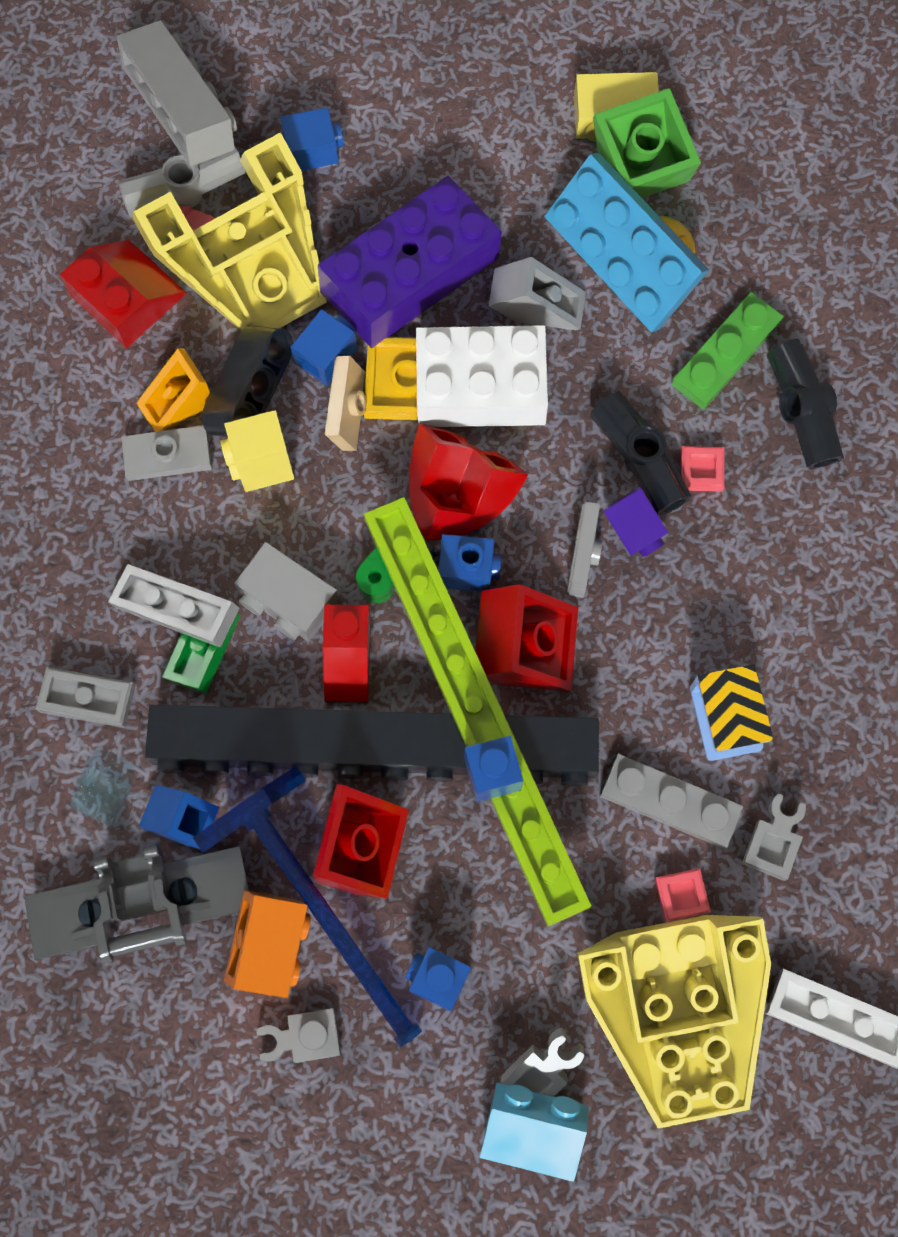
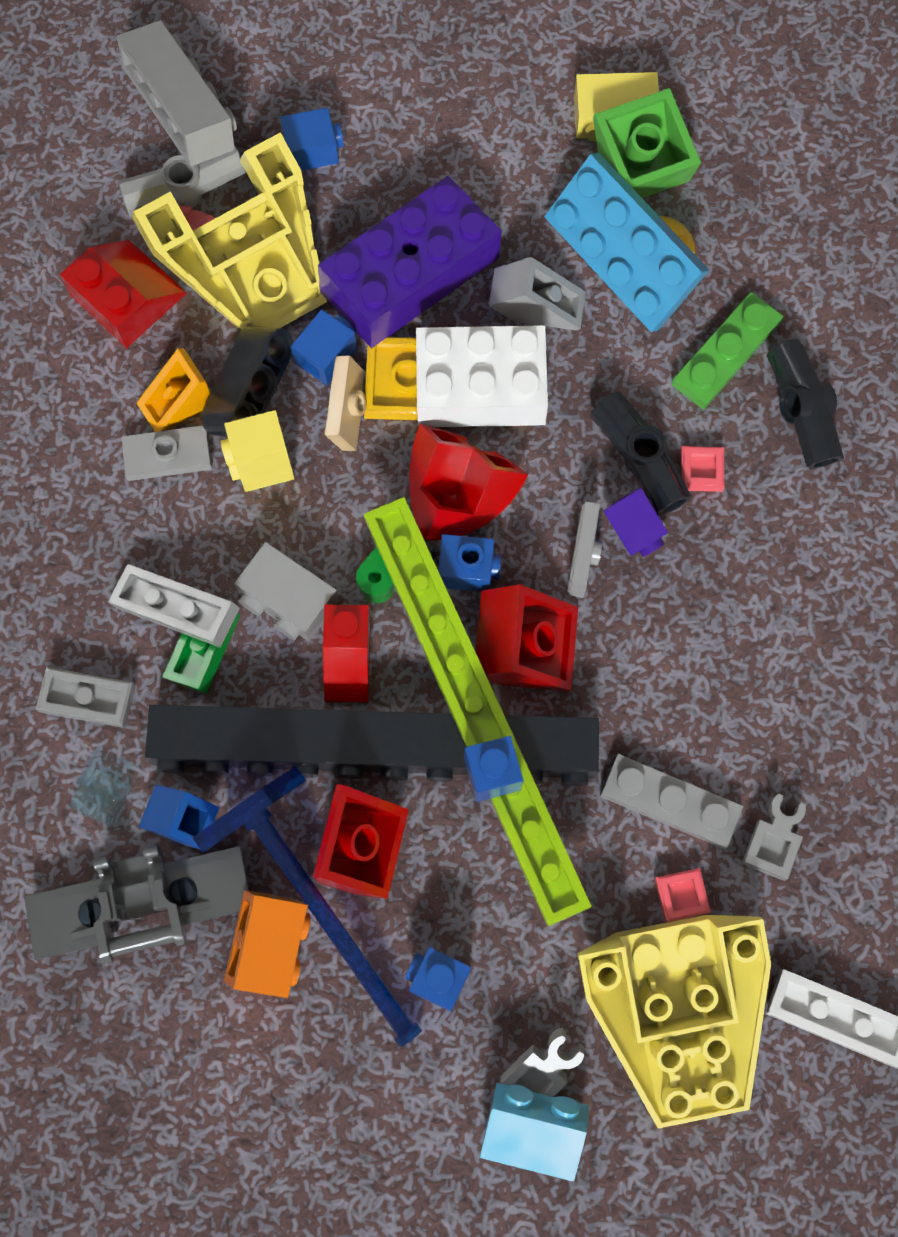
(309, 1037): light grey plate -> none
(731, 712): piece -> none

